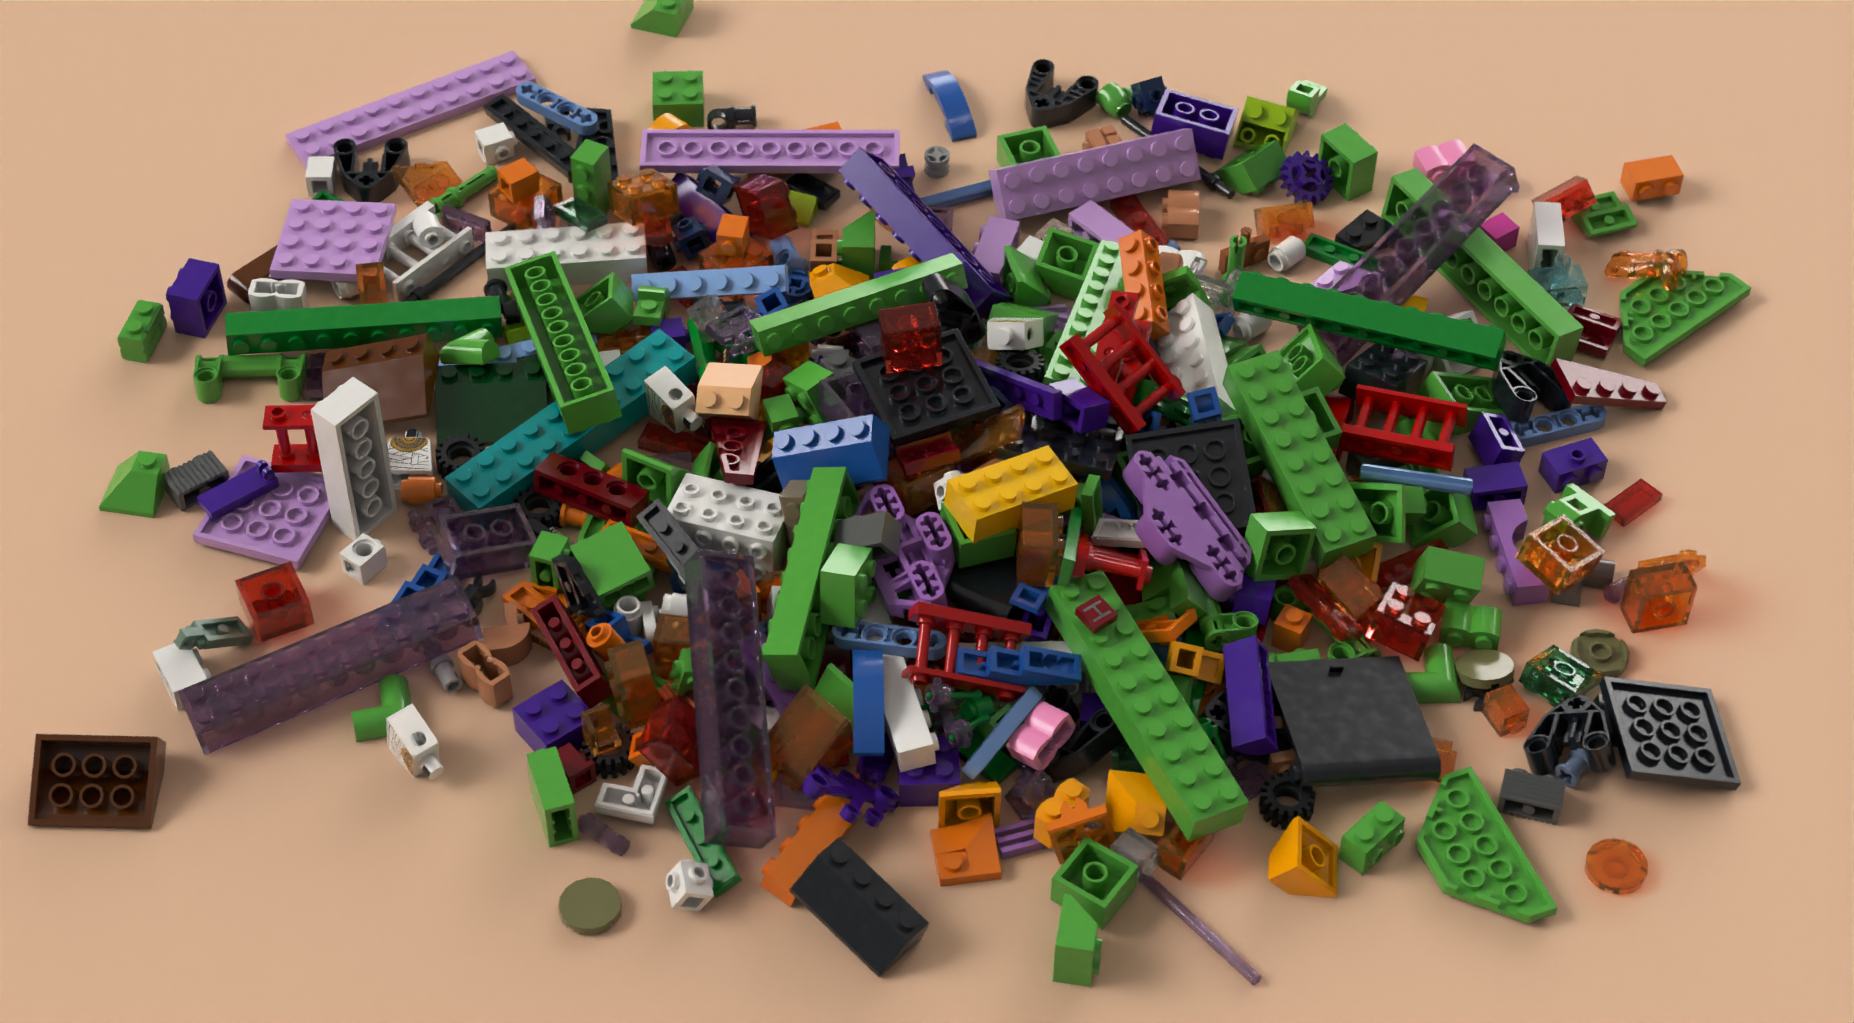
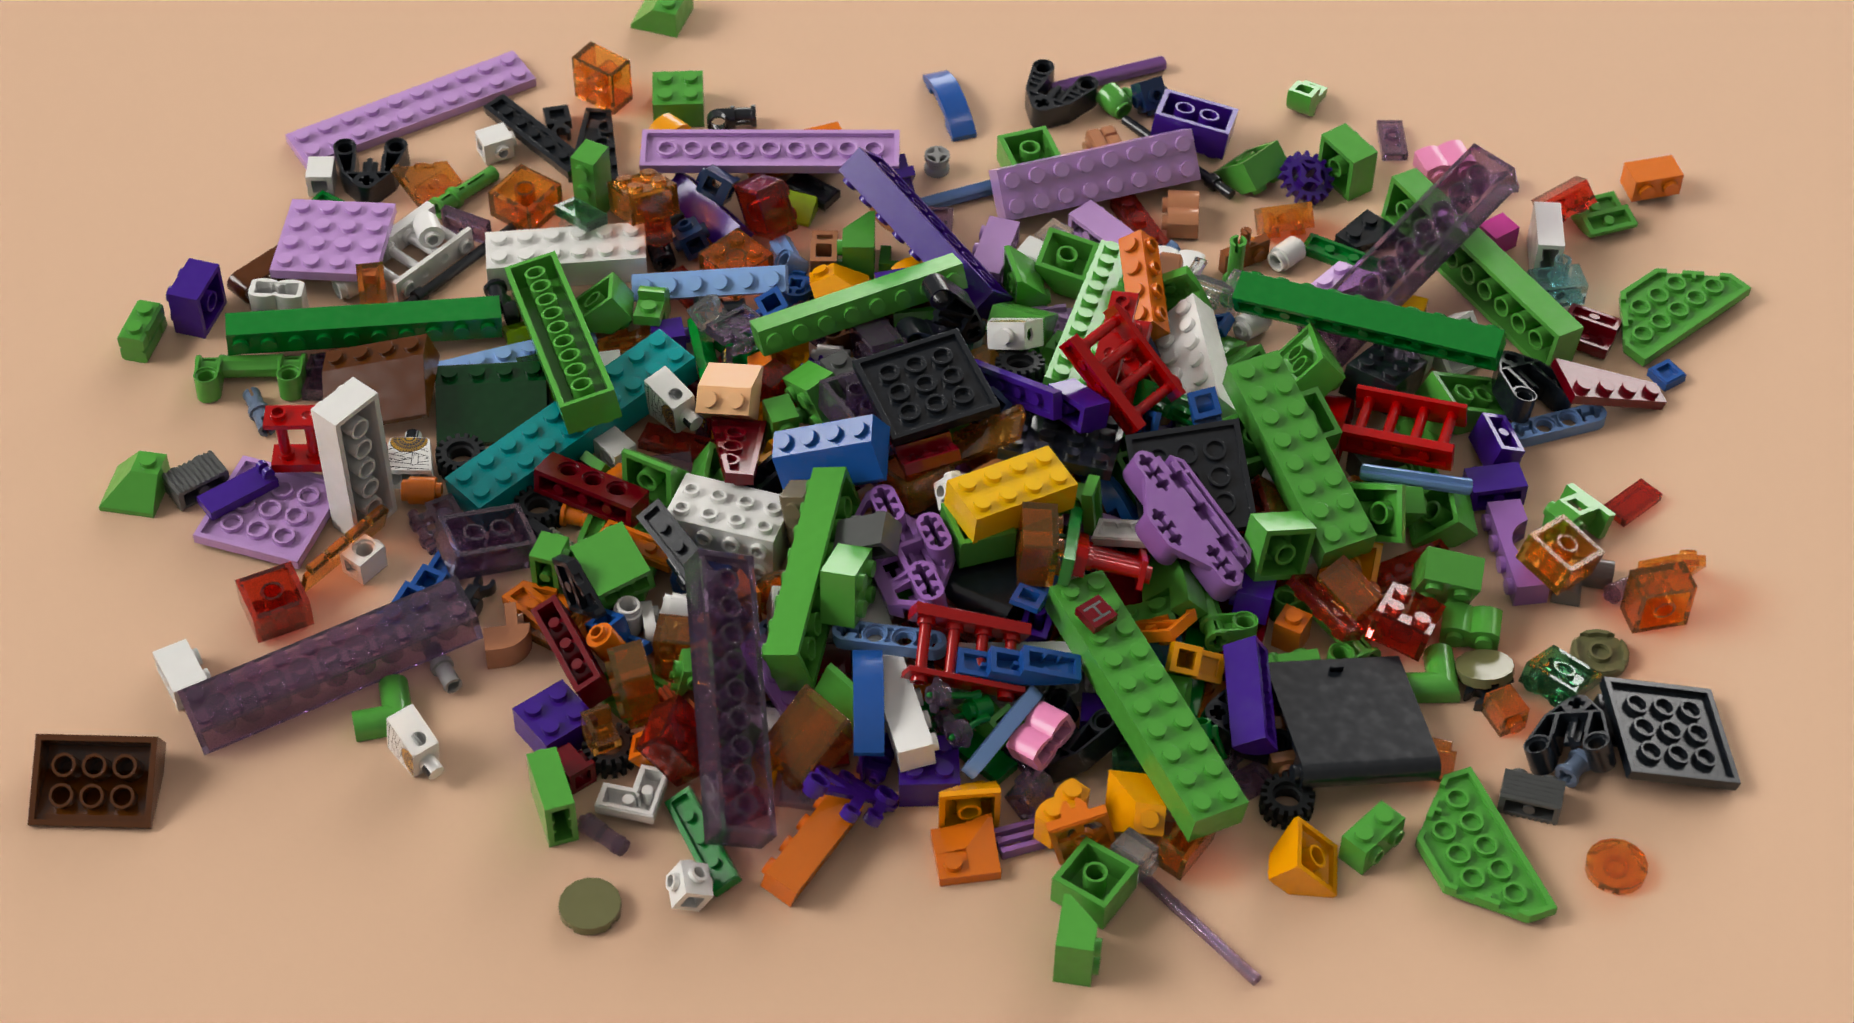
(214, 634): sand green hinge -> none
(256, 409): none -> sand blue pin
(324, 564): none -> clear orange windscreen
(471, 349): bright green brick -> none
(485, 673): nougat brick -> none
(518, 180): orange brick -> none
(543, 212): clear purple slope -> none
(581, 120): medium blue beam -> none
(602, 77): none -> clear orange brick
(610, 444): none -> white brick
(732, 235): orange brick -> none
(859, 907): black slope -> none
(910, 337): clear red brick -> none
(1119, 73): none -> medium lavender axle
(1264, 123): lime slope -> none
(1392, 140): none -> plate
(1573, 463): dark purple brick -> none
(1660, 263): clear orange piece -> none
(1666, 375): none -> blue tile

